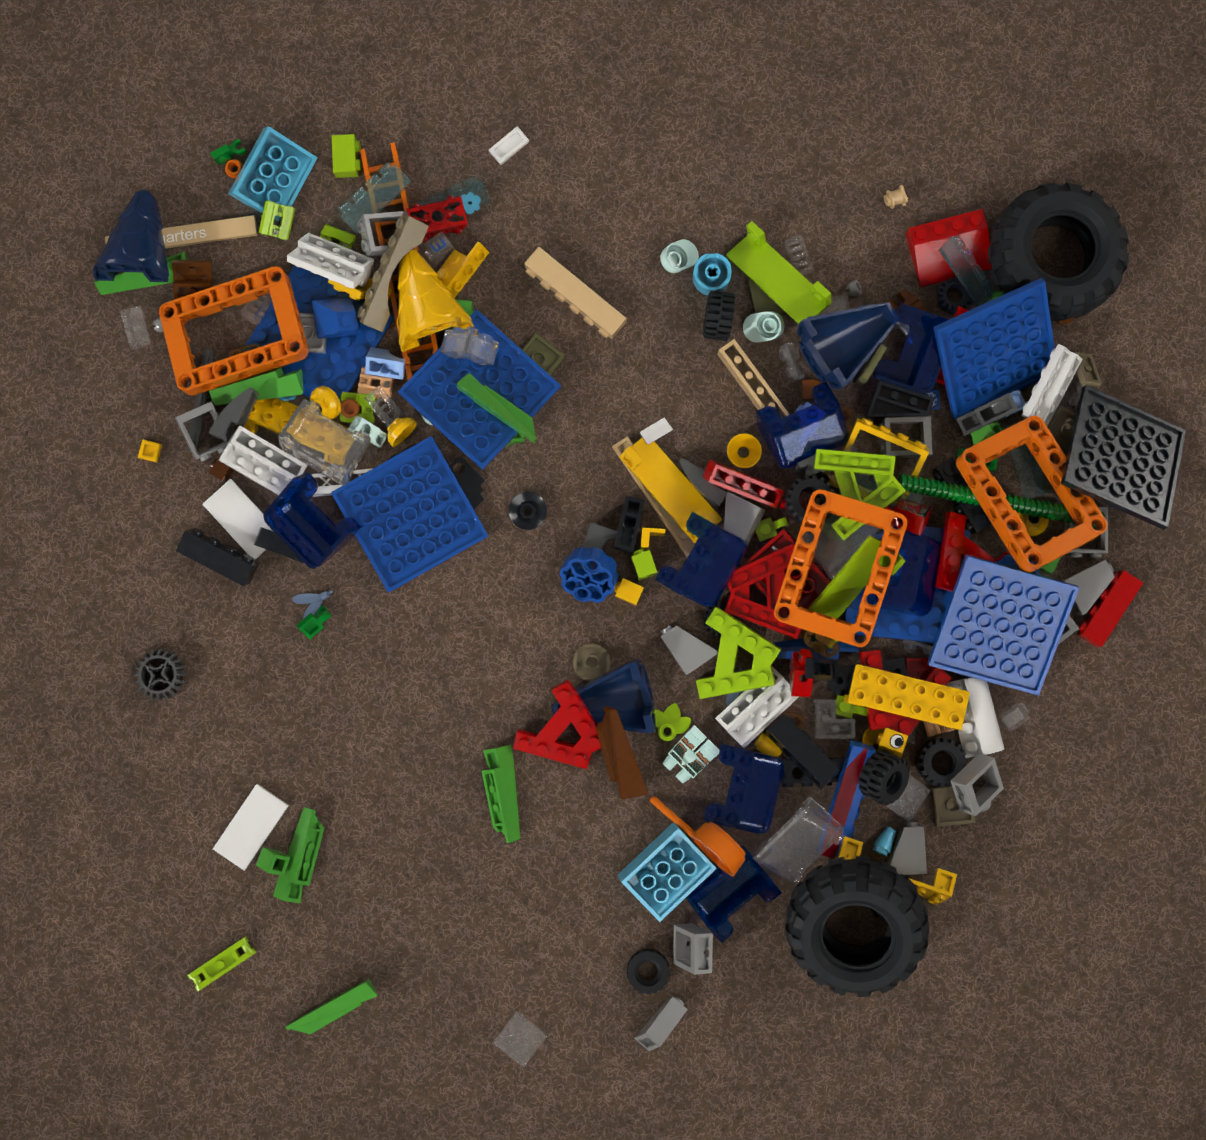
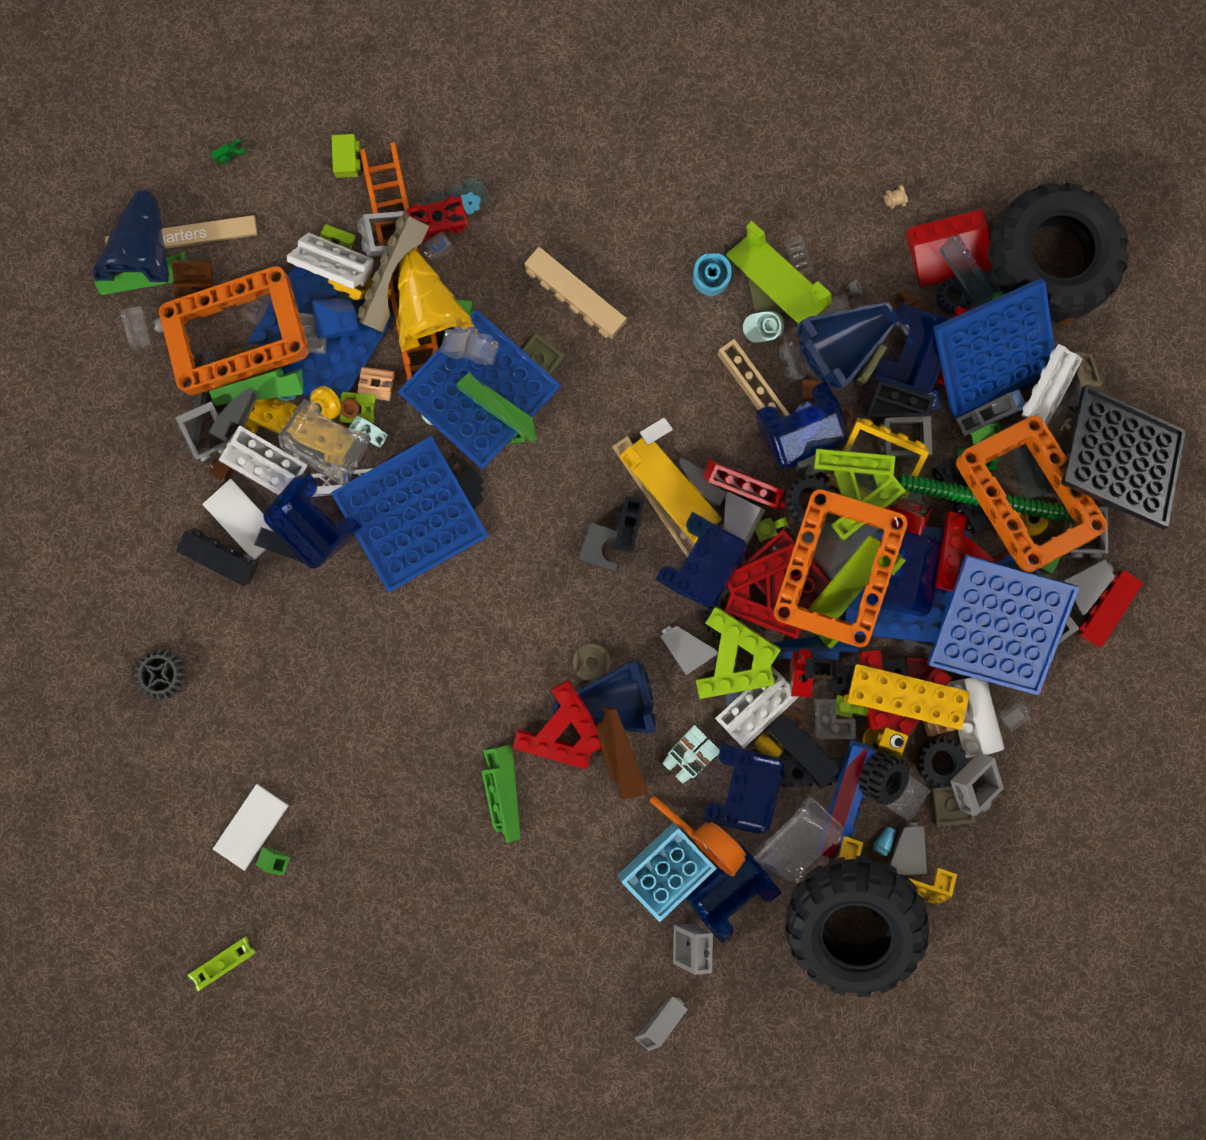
(149, 450): yellow tile -> none
(230, 164): orange plate -> none
(267, 220): lime piece -> none
(272, 172): medium azure slope -> none
(302, 856): bright green wedge -> none
(313, 624): green plate -> none
(314, 600): sand blue piece -> none
(334, 1008): bright green wedge -> none
(378, 196): clear light blue windscreen -> none
(384, 364): light blue arch -> none
(388, 403): clear slope -> none
(400, 430): yellow piece -> none
(460, 268): yellow bracket -> none
(508, 145): white tile -> none
(520, 1038): clear tile -> none
(523, 501): black dish -> none
(587, 573): blue connector -> none
(628, 591): yellow brick -> none
(643, 564): lime brick -> none
(646, 533): yellow panel -> none
(662, 975): black tyre -> none
(671, 719): lime plate -> none
(679, 256): light aqua cap -> none
(719, 315): black tyre -> none
(751, 444): yellow piece -> none
(819, 647): clear orange beam -> none

